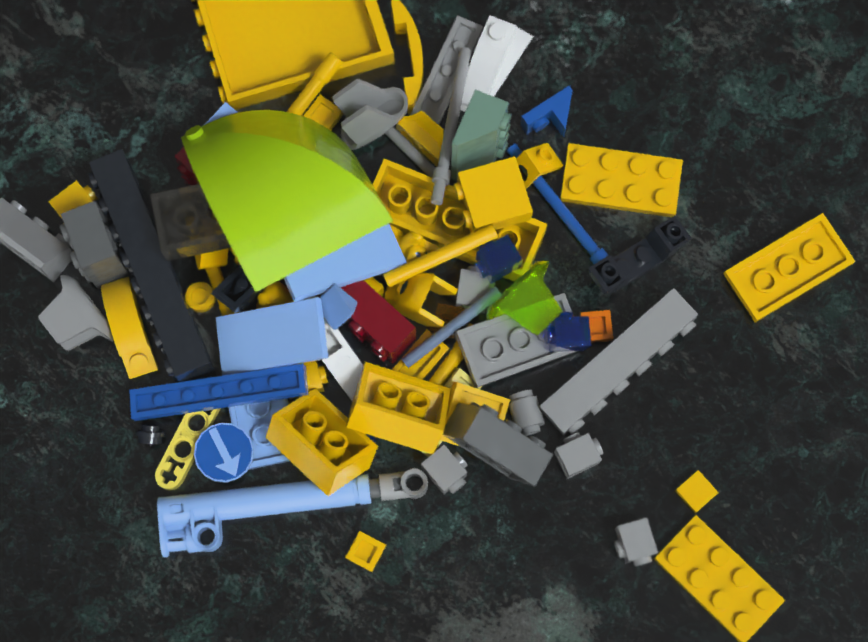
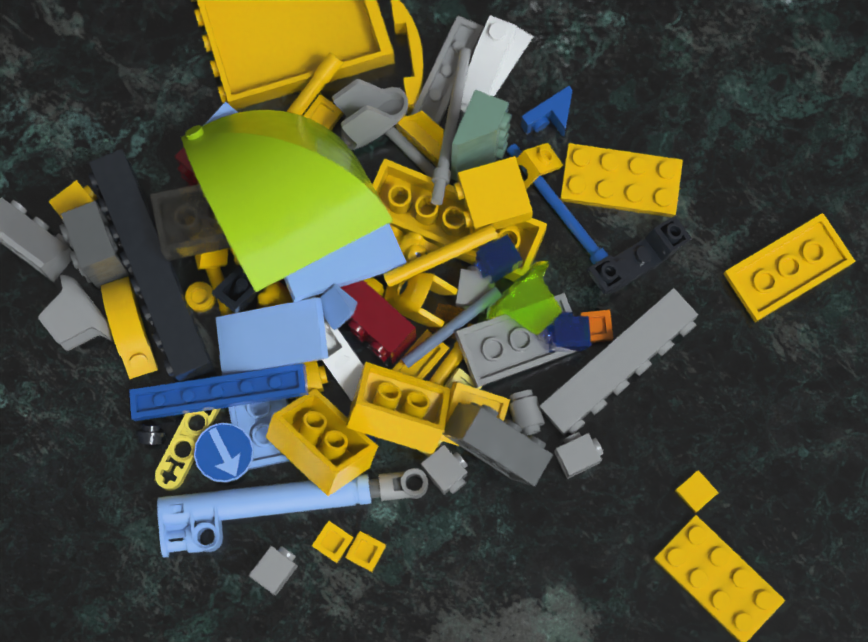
(274, 569): none -> light grey brick
(332, 542): none -> yellow tile
(635, 542): light grey brick -> none

